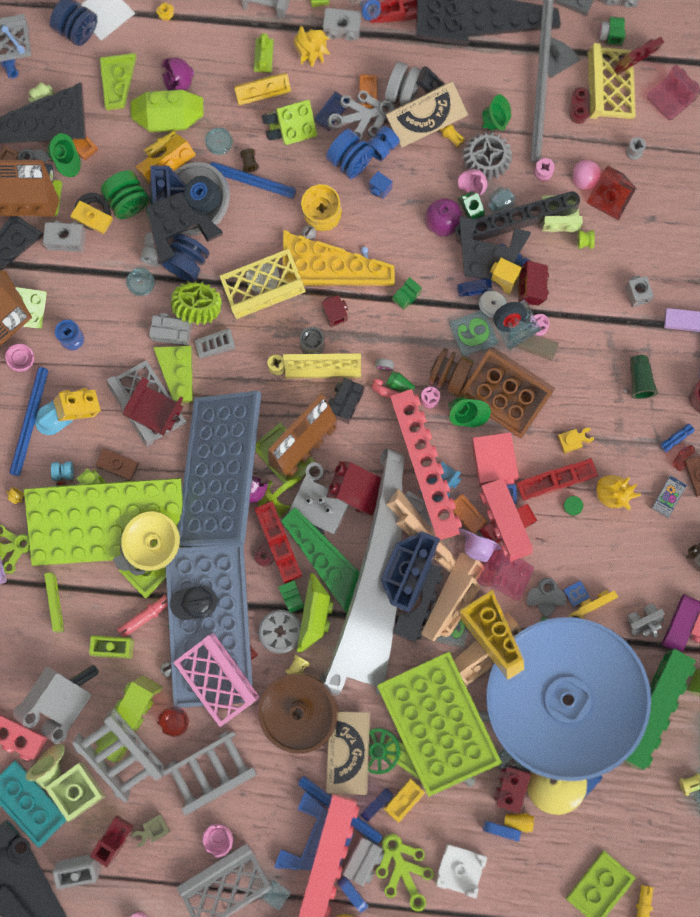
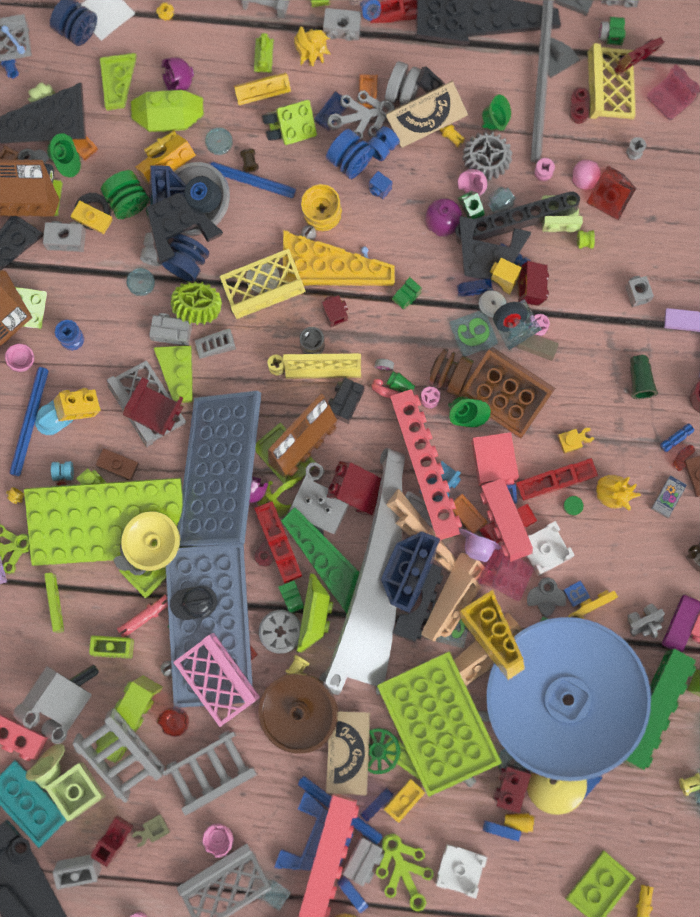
(548, 549): none -> white panel

